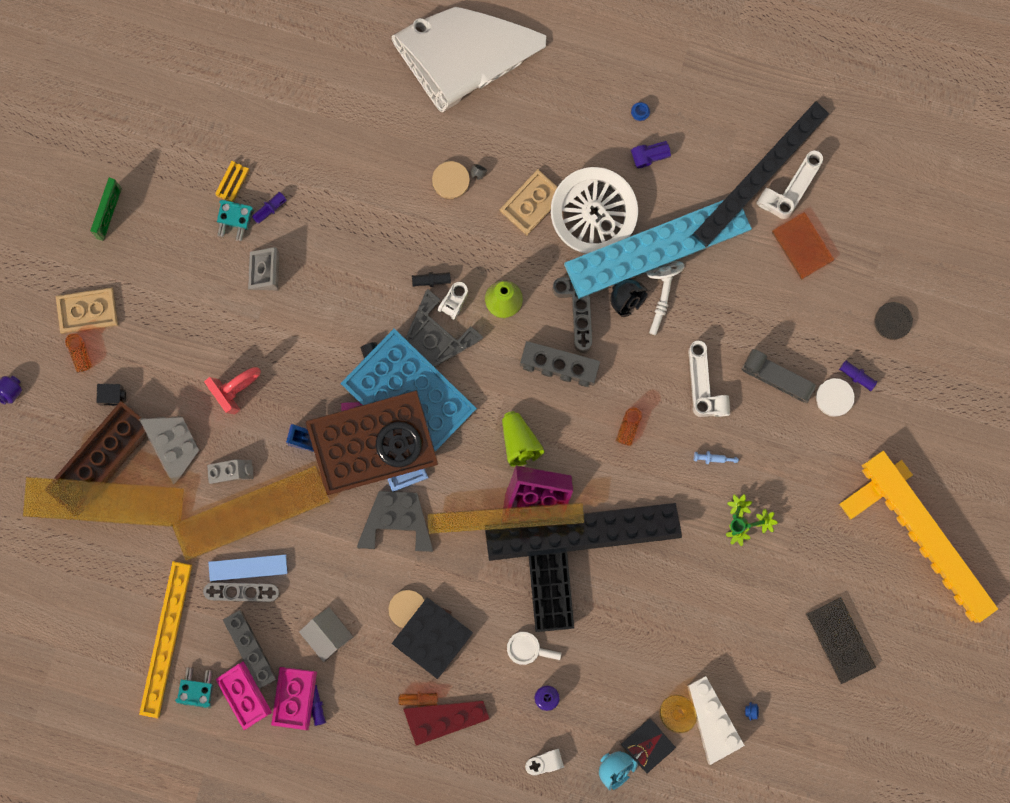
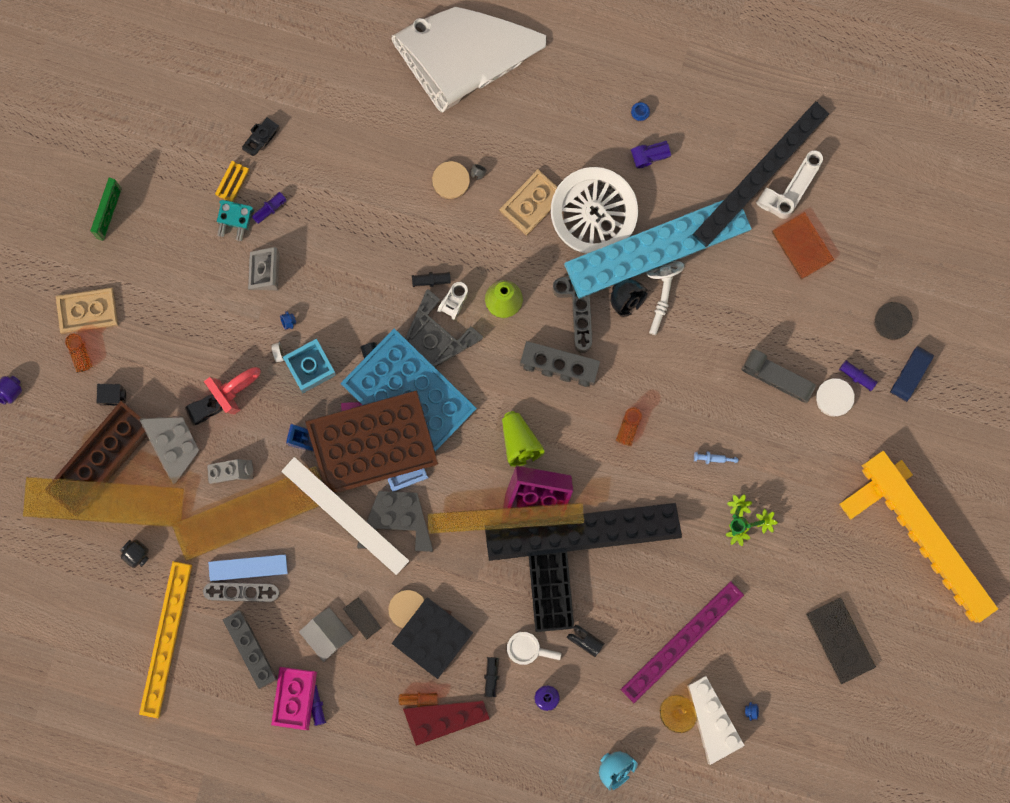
(134, 553): none -> black head
(194, 695): teal piece -> none
(201, 410): none -> black piece
(243, 695): dark pink tile -> none
(261, 136): none -> black piece
(277, 352): none -> white tile
(288, 320): none -> blue plate
(309, 366): none -> medium azure brick
(345, 516): none -> white tile
(362, 618): none -> clear smoke tile
(414, 448): black plate -> none
(491, 677): none -> black pin
(548, 762): white piece -> none
(589, 644): none -> black hinge
(648, 745): black tile -> none
(682, 642): none -> magenta tile
(717, 405): white piece -> none
(912, 373): none -> dark blue beam

